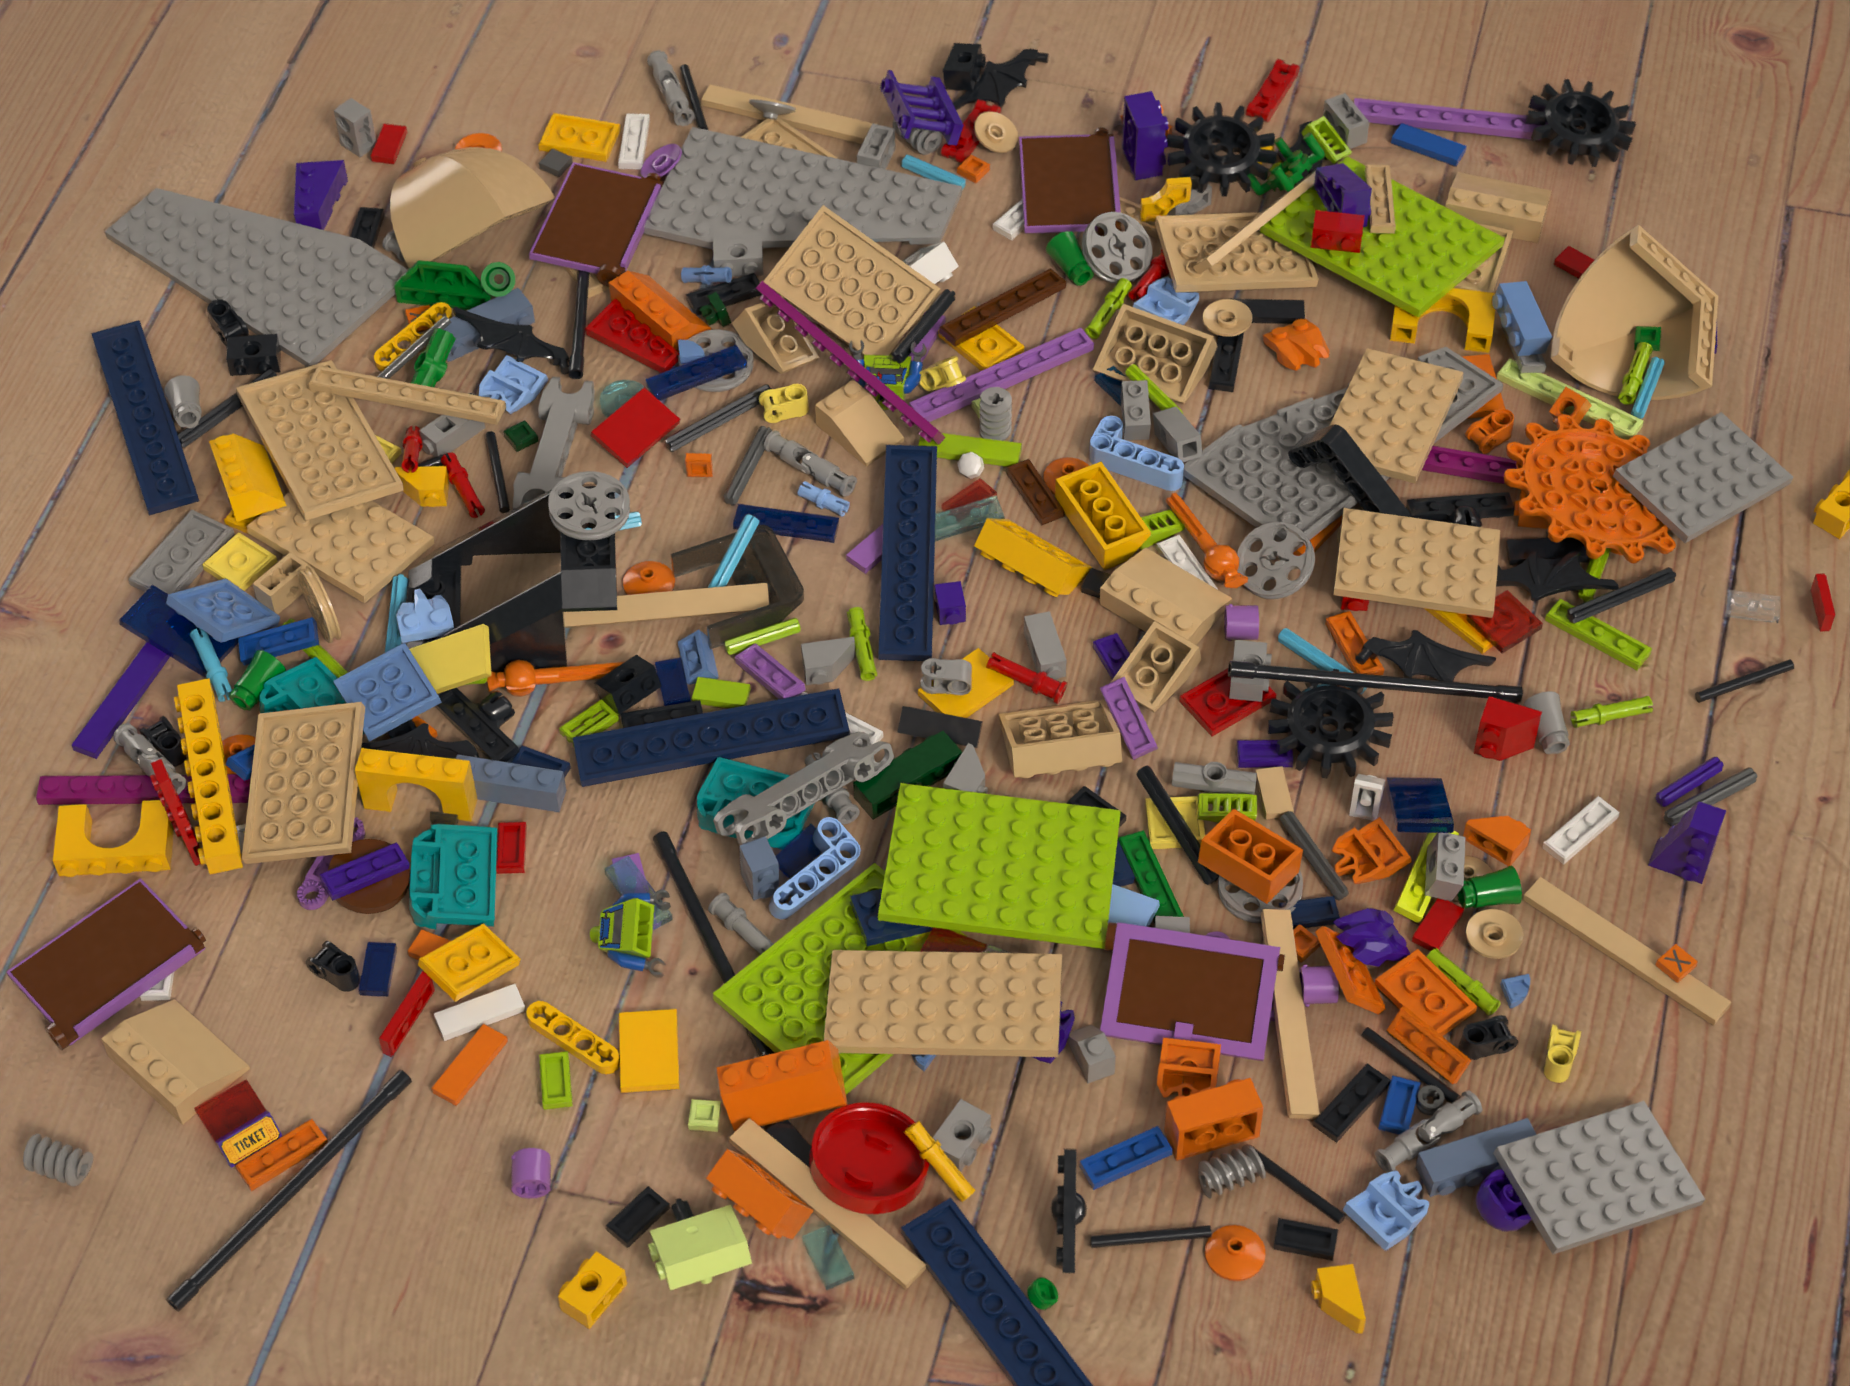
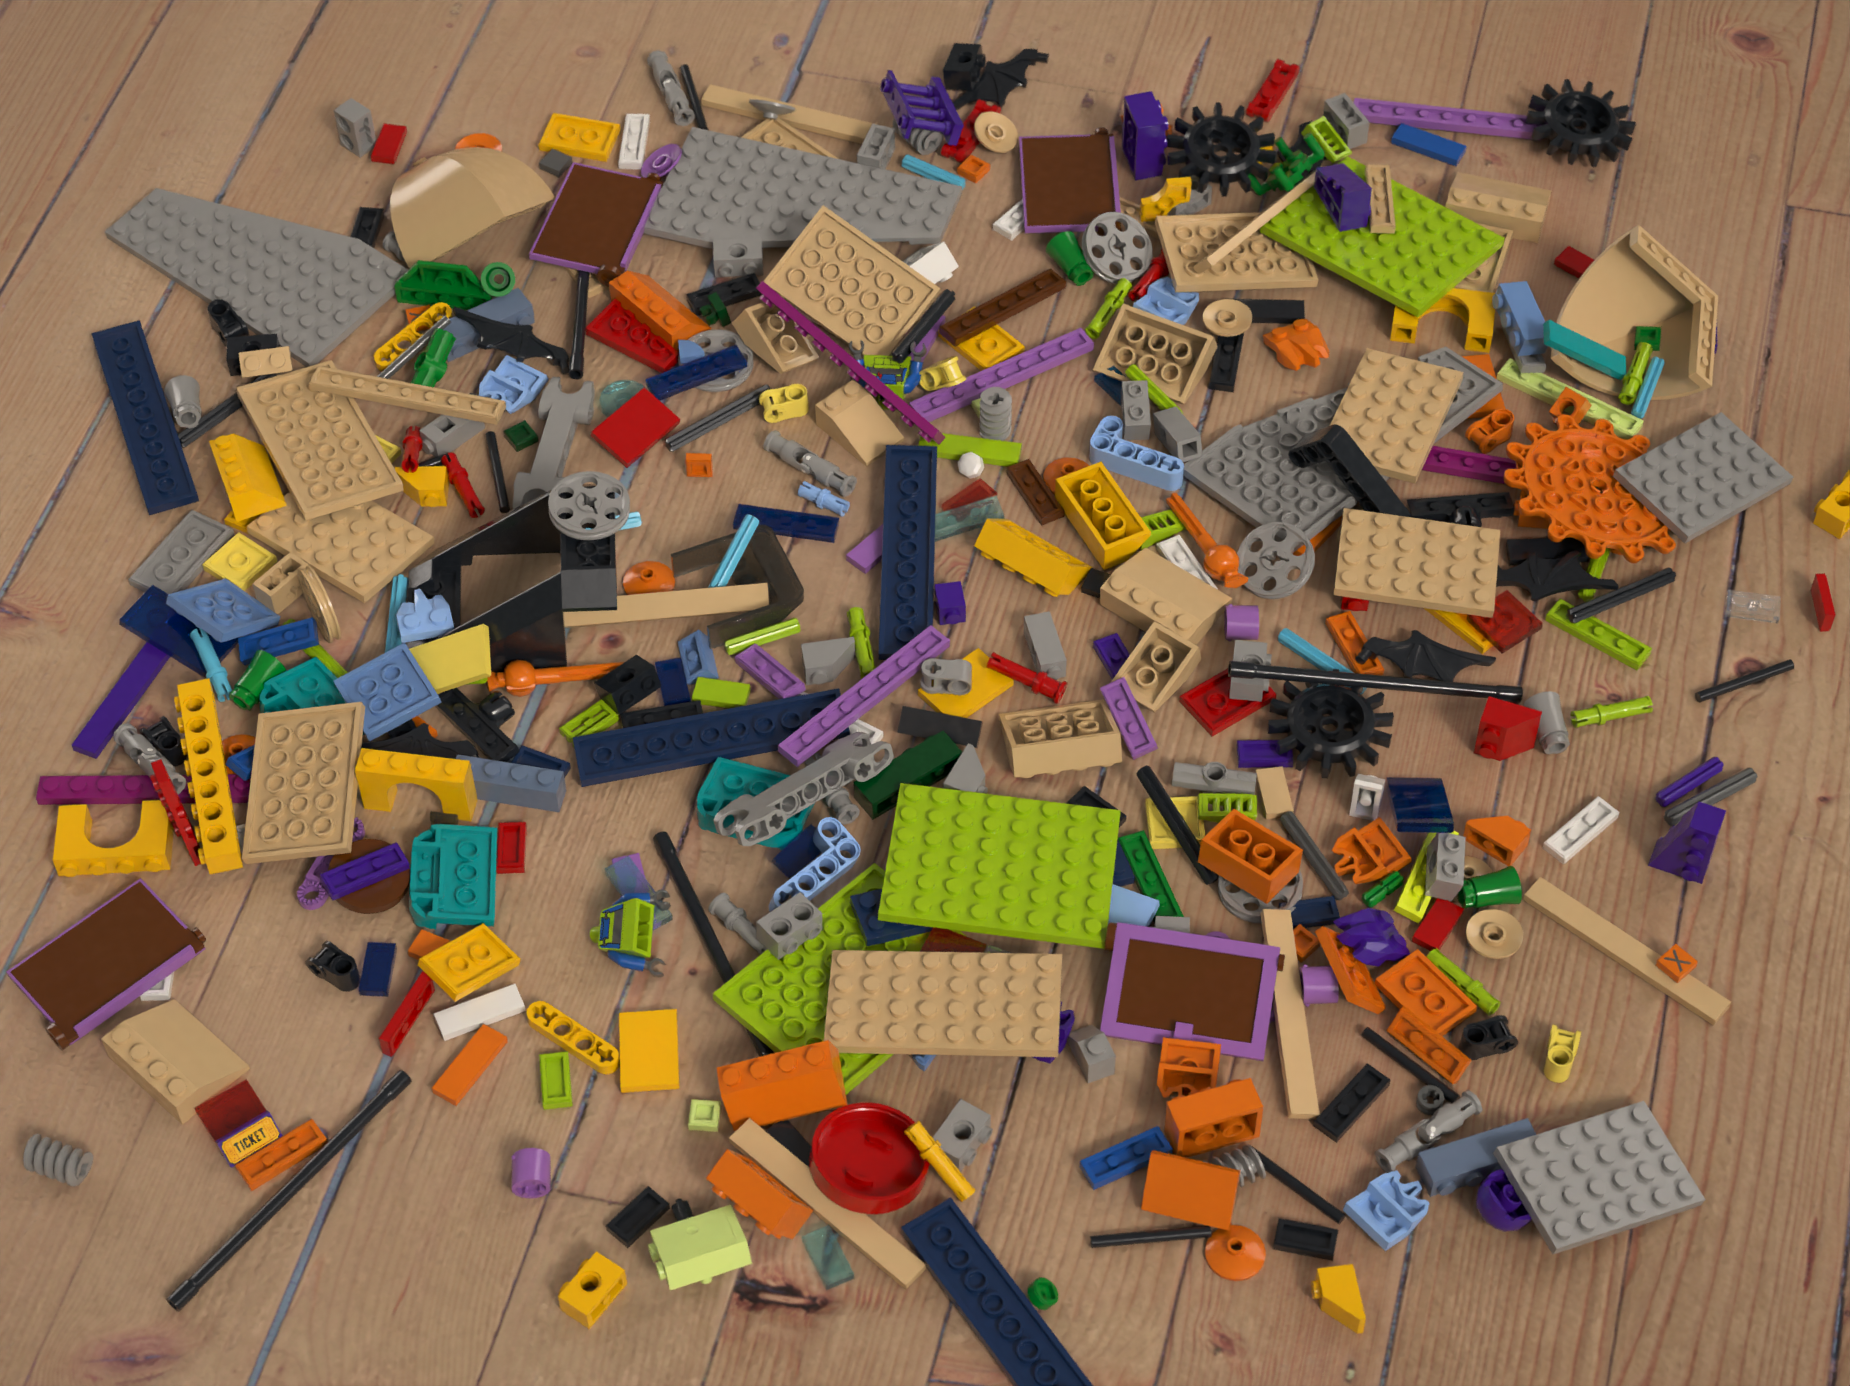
(265, 362): none -> tan plate
(317, 191): dark purple wedge -> none
(706, 274): medium blue pin -> none
(746, 467): dark grey axle -> none
(759, 868): sand blue brick -> none
(789, 926): none -> light grey brick
(863, 696): none -> medium lavender plate
(1067, 1210): black plate -> none
(1190, 1190): none -> orange tile
(1337, 231): red brick -> none
(1378, 891): none -> green piece
(1399, 1105): blue tile -> none
(1515, 989): medium blue tile -> none
(1584, 349): none -> teal tile

